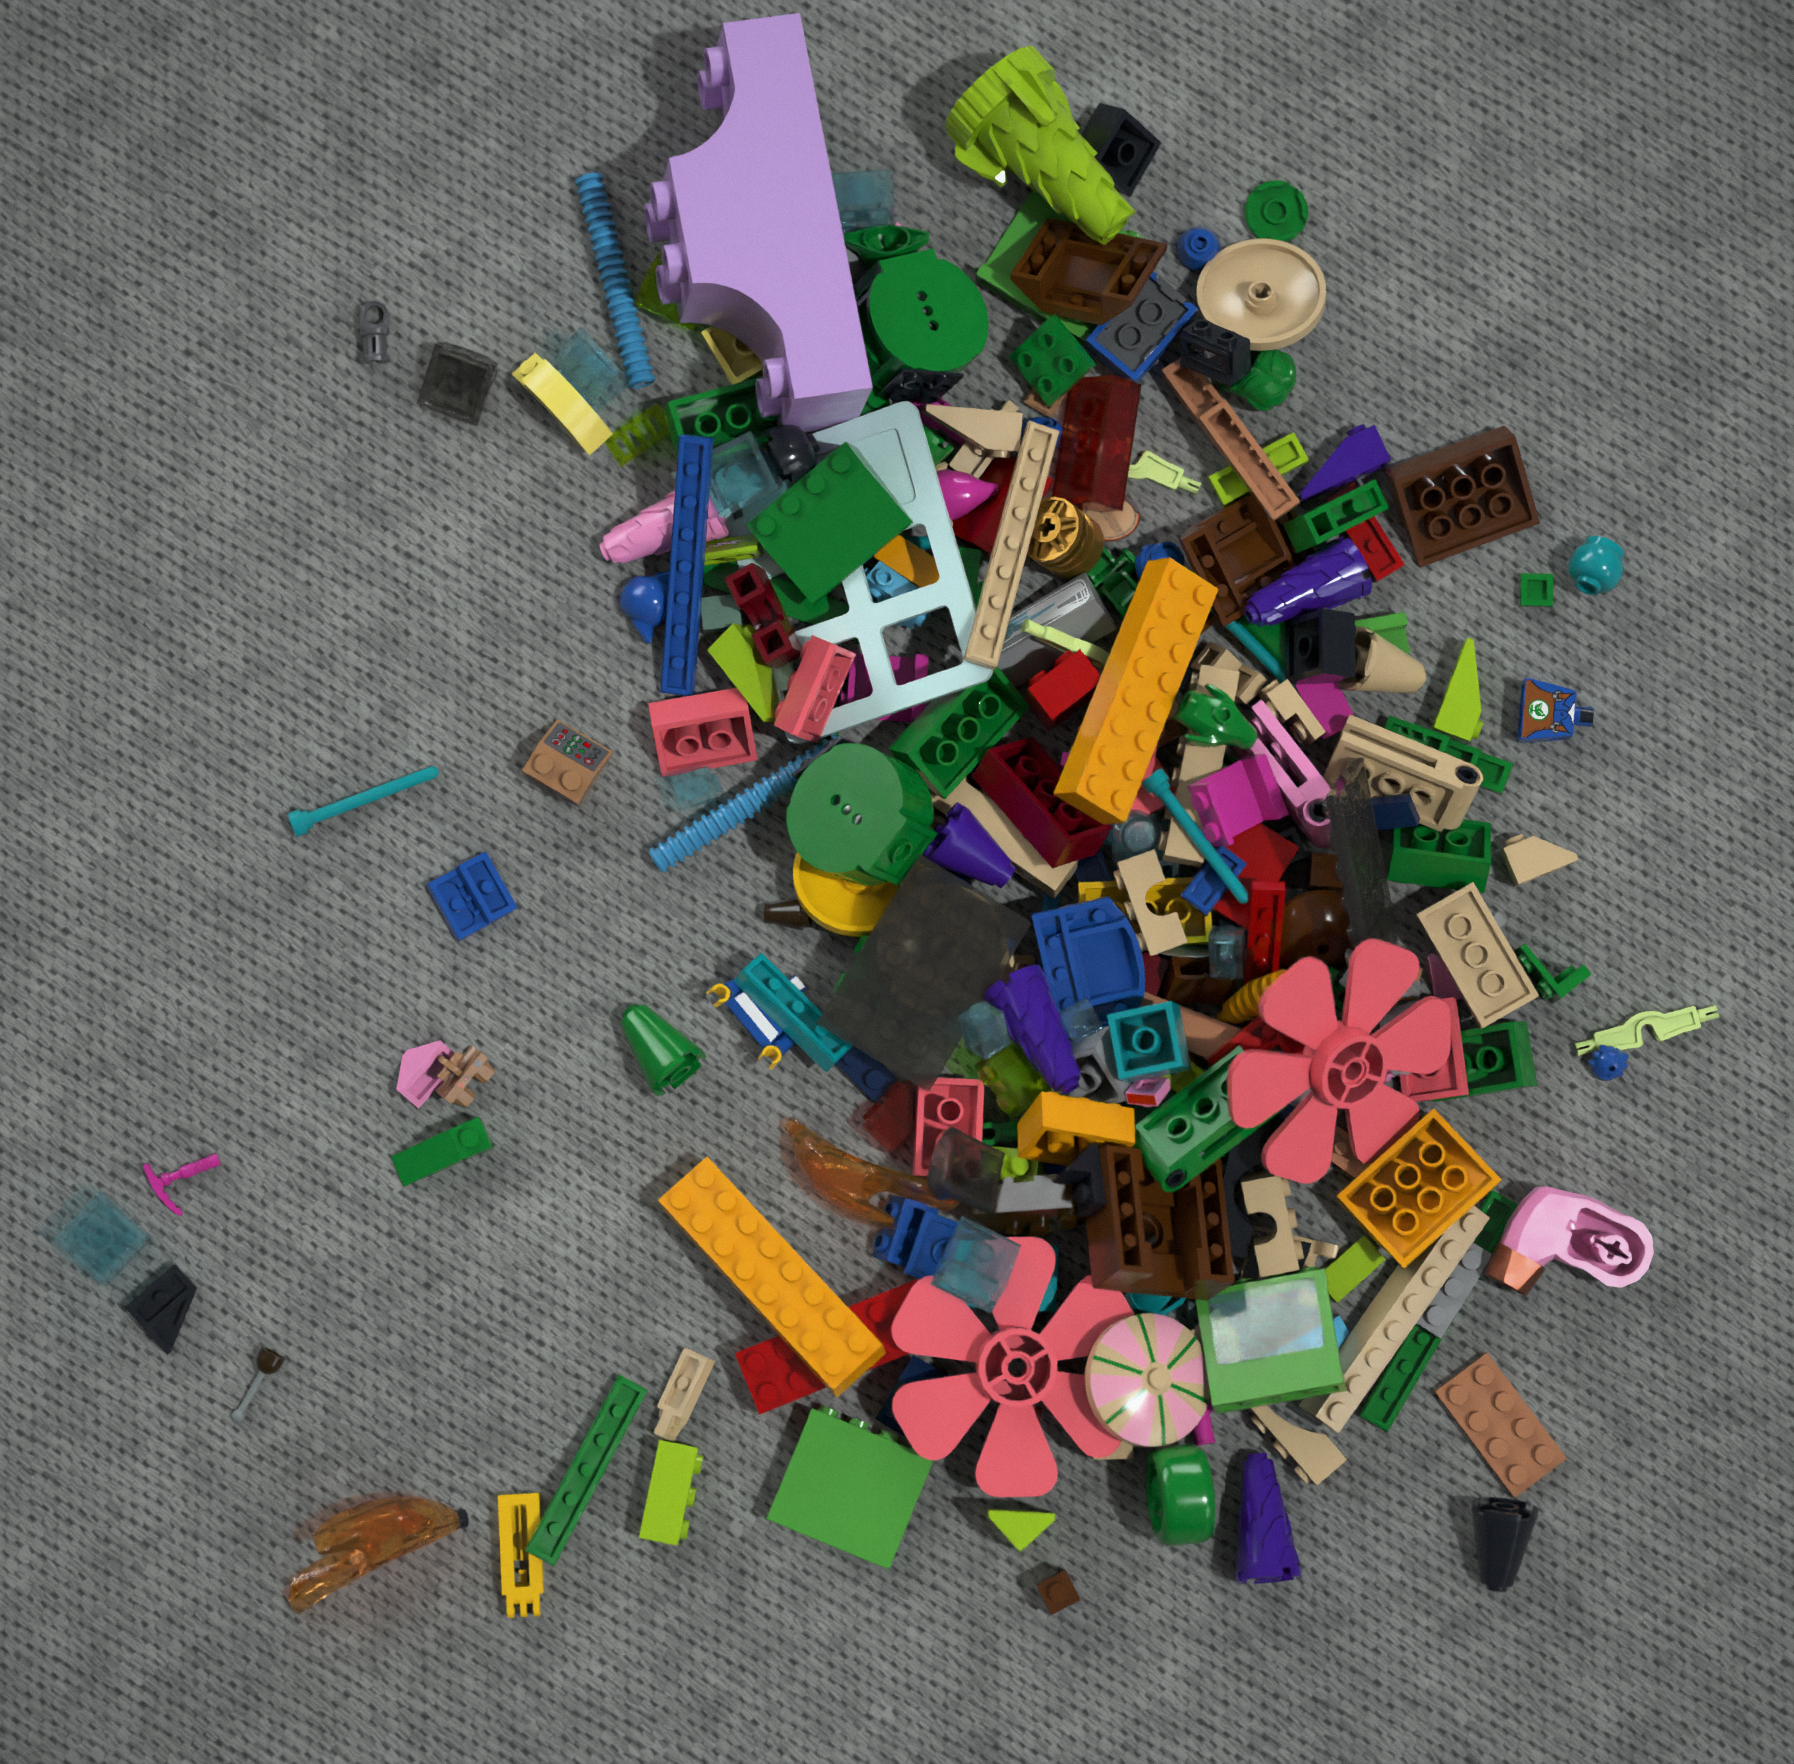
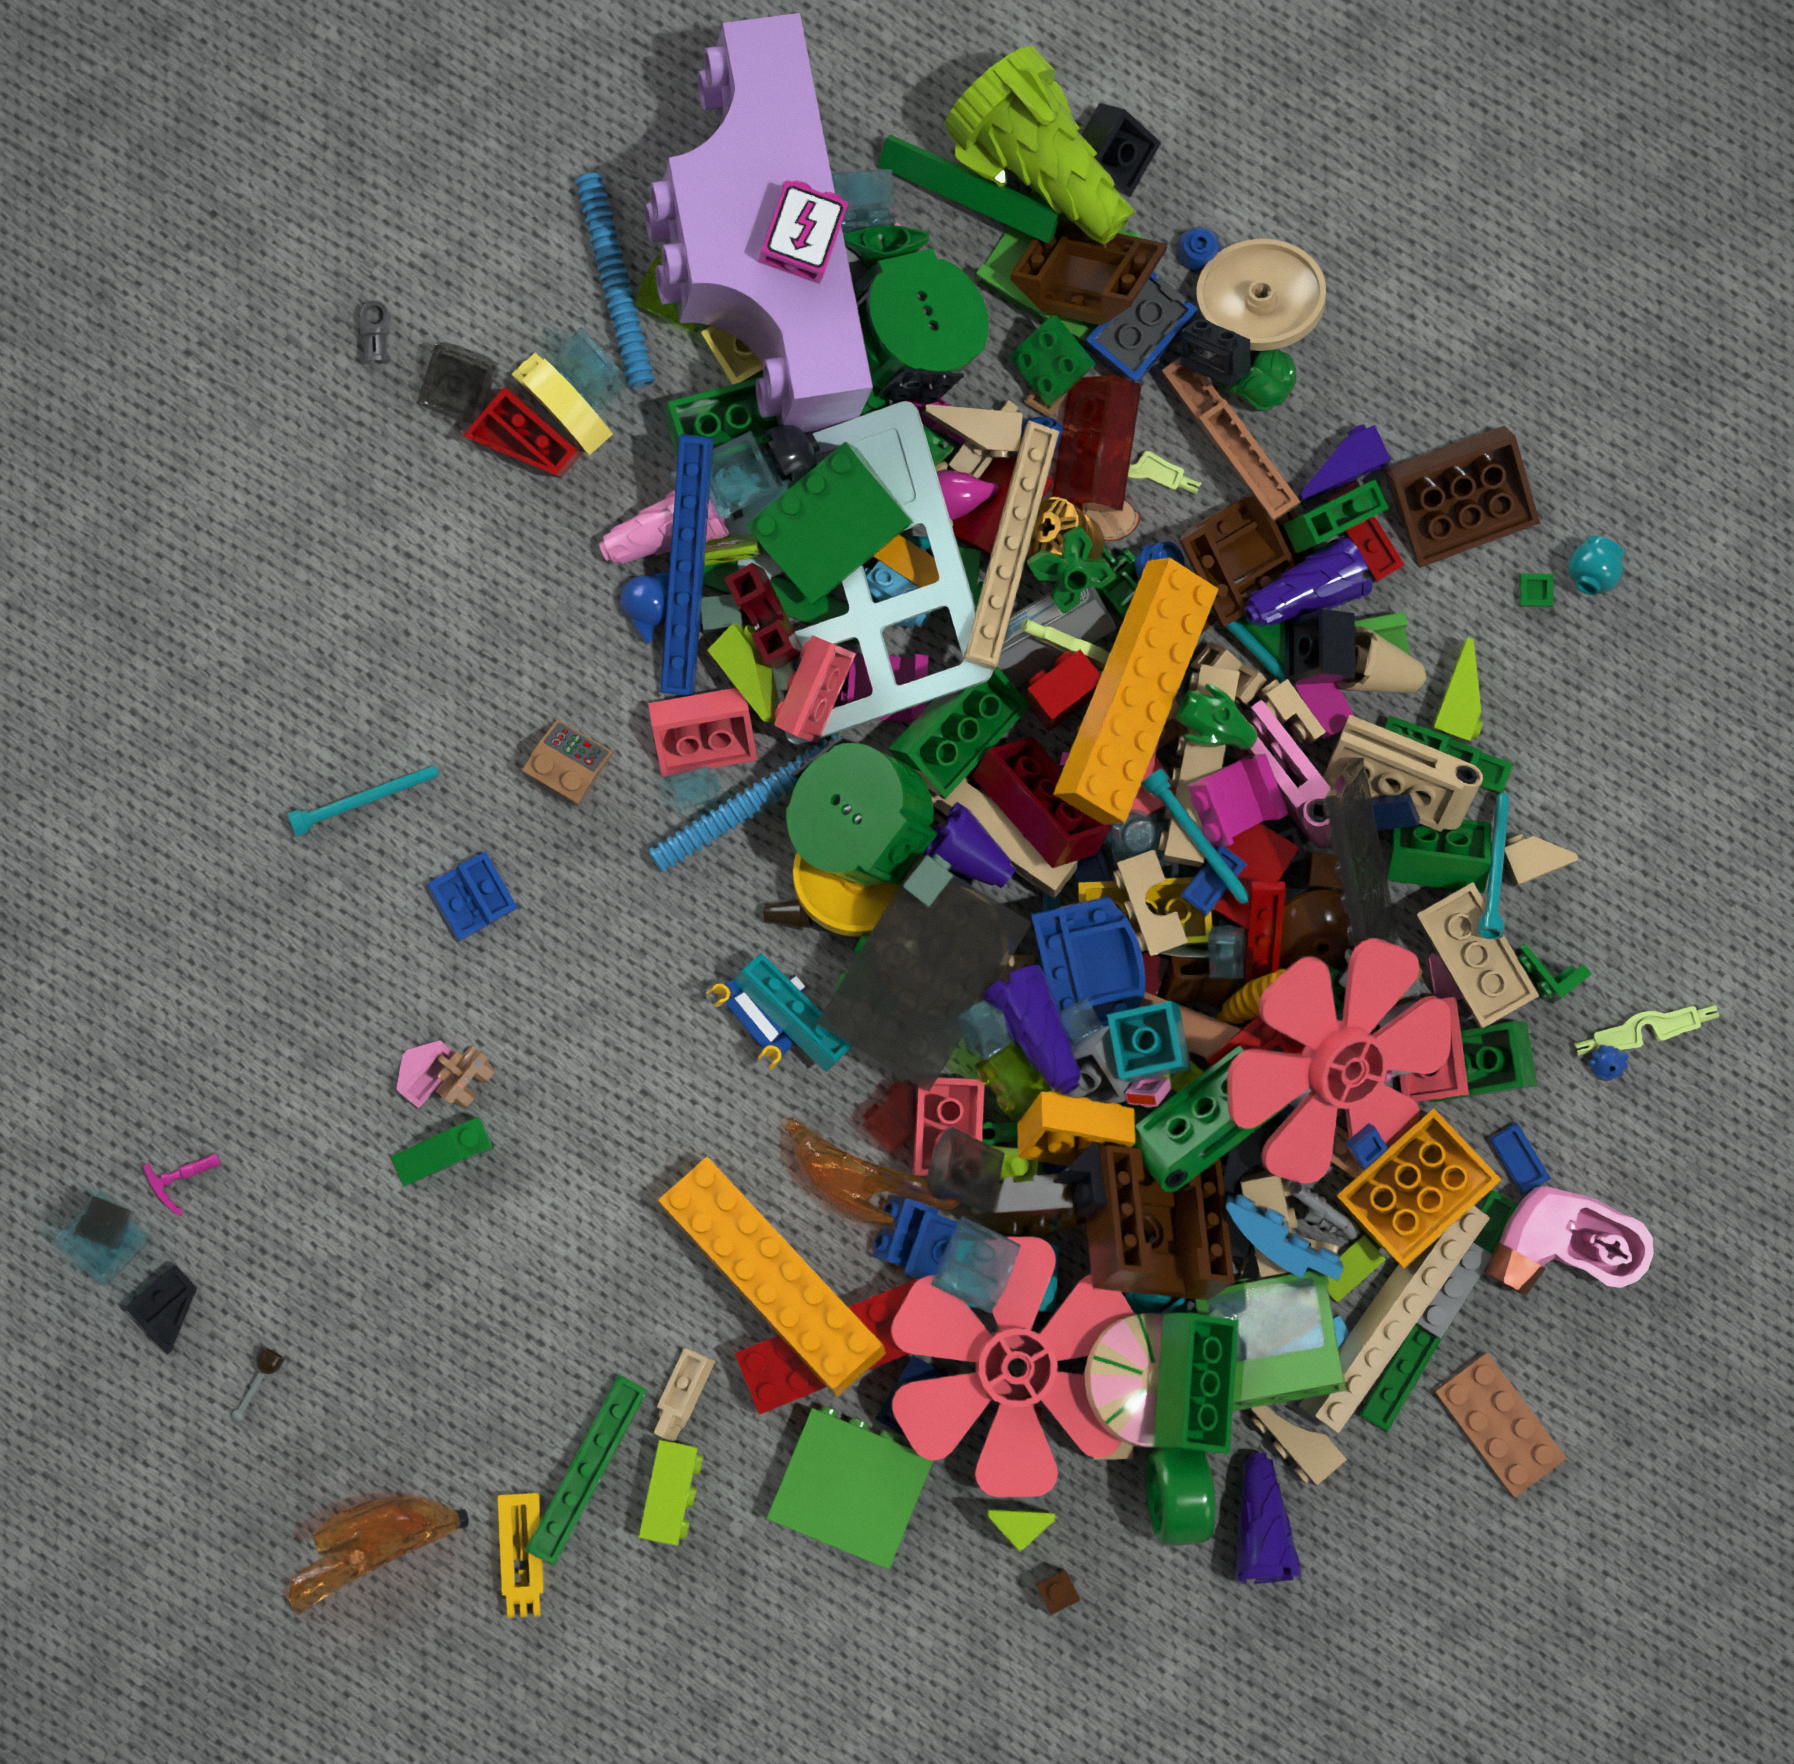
(104, 1223): none -> clear smoke piece
(524, 434): none -> red wedge
(656, 437): clear neon green slope -> none
(660, 1049): green cone -> none
(803, 231): none -> panel
(867, 1073): dark blue plate -> none
(928, 879): none -> sand green brick
(969, 188): none -> green tile
(1072, 569): none -> green plant
(1196, 1383): none -> green brick
(1268, 1234): none -> dark azure slope
(1273, 222): green tile -> none
(1284, 454): lime plate -> none
(1323, 1214): none -> light grey piece
(1366, 1146): none -> blue tile
(1491, 923): none -> teal piece
(1501, 1539): black cone -> none
(1519, 1158): none -> blue tile
(1549, 712): torso -> none

